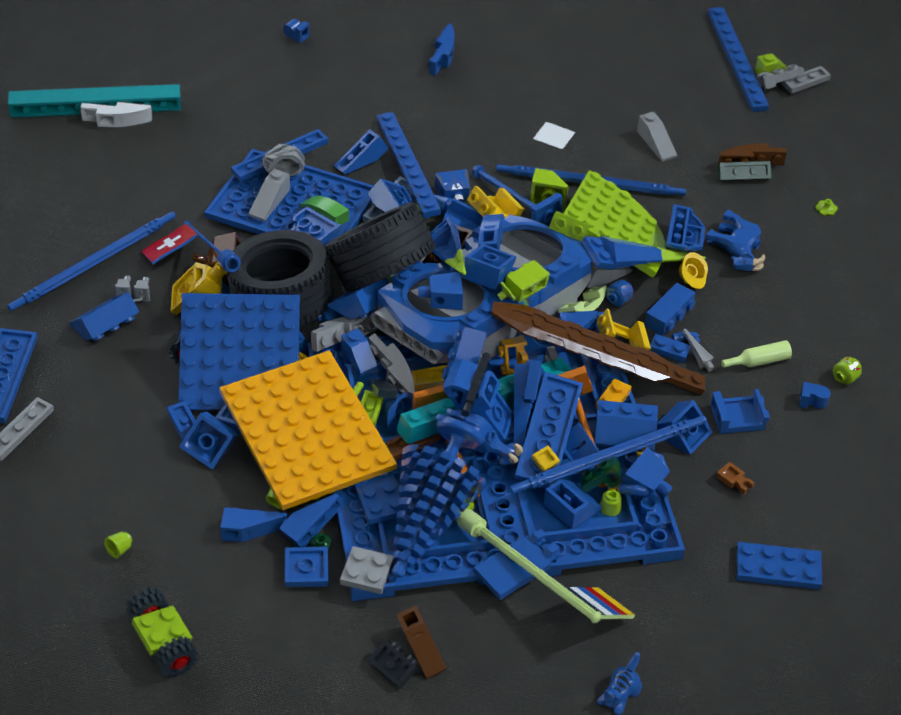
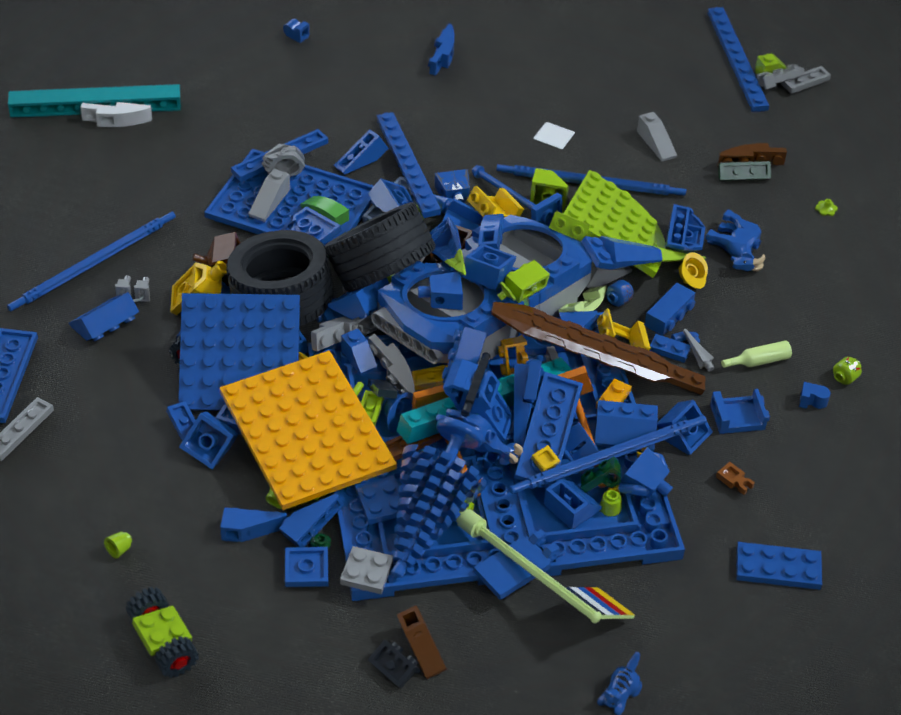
(226, 258): flag -> none

